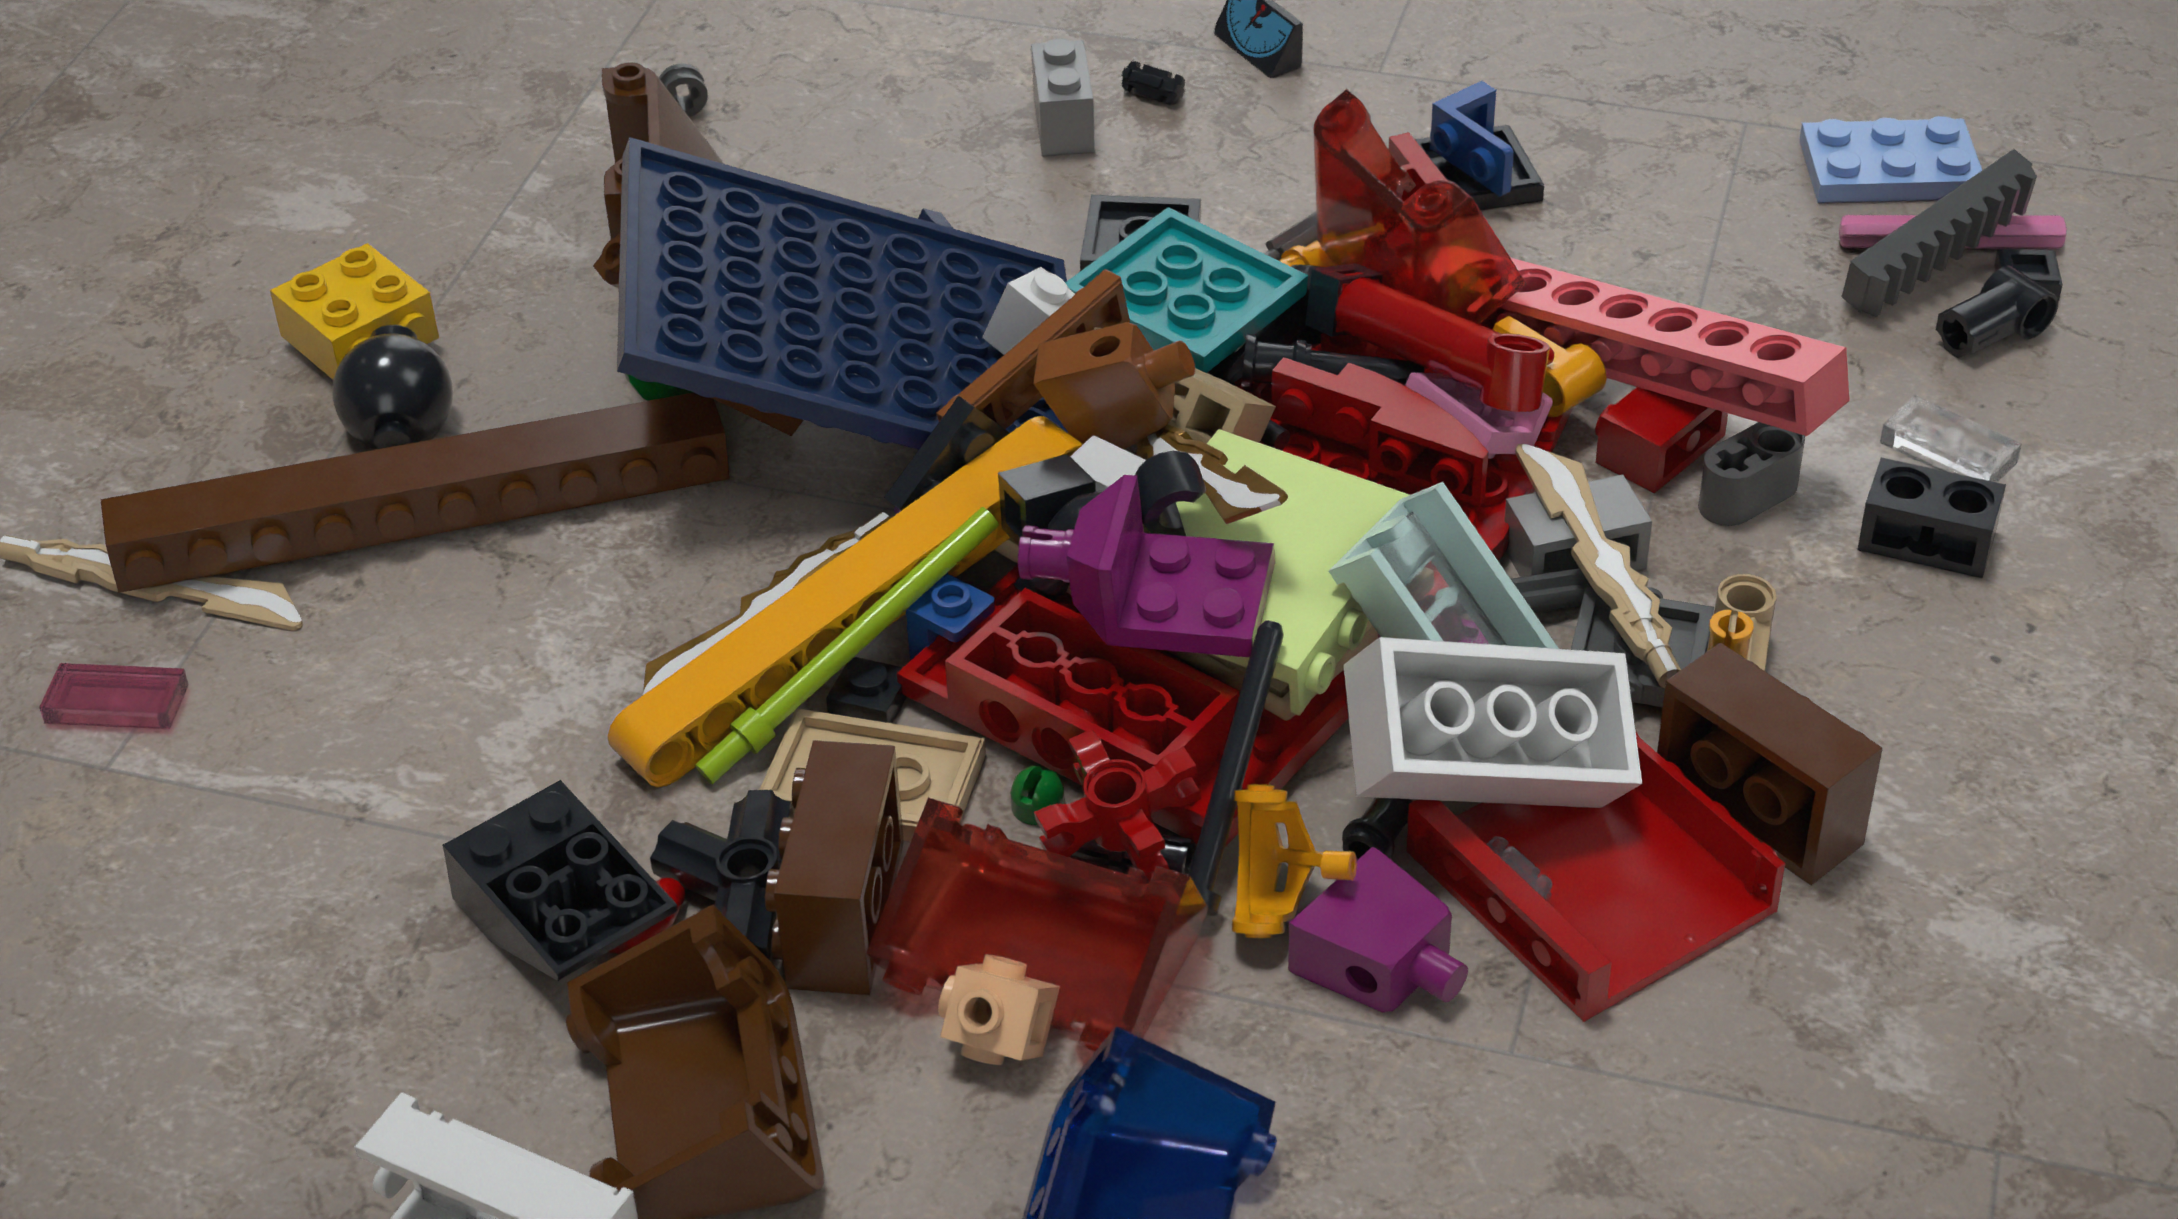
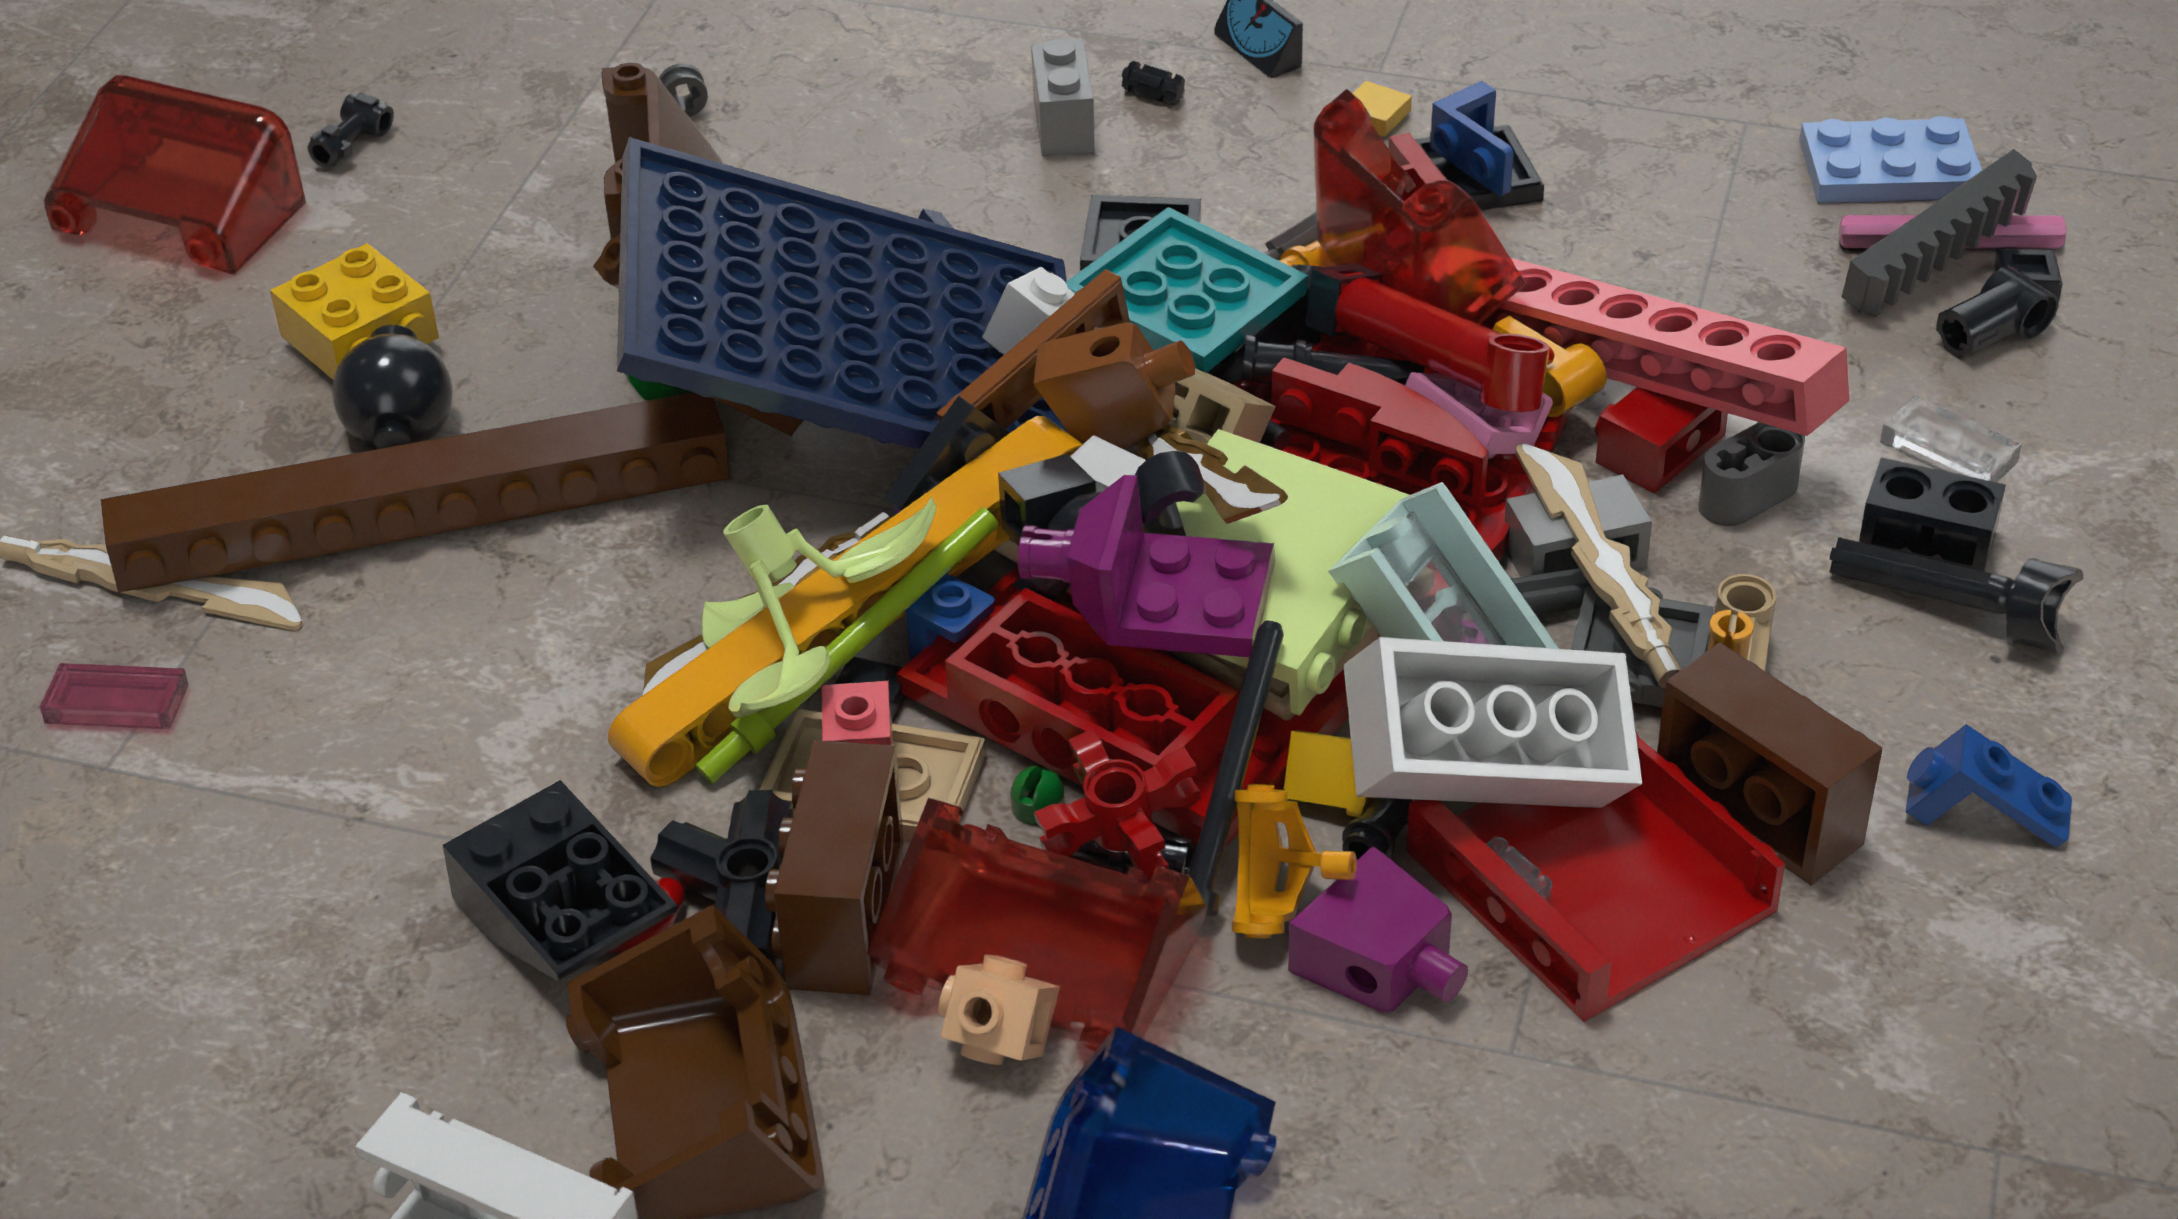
(181, 161): none -> clear red windscreen
(359, 115): none -> black bar
(768, 558): none -> yellowish green plant
(857, 713): none -> coral brick
(1323, 772): none -> yellow tile
(1384, 105): none -> yellow tile
(1975, 764): none -> blue bracket
(2028, 601): none -> black piece

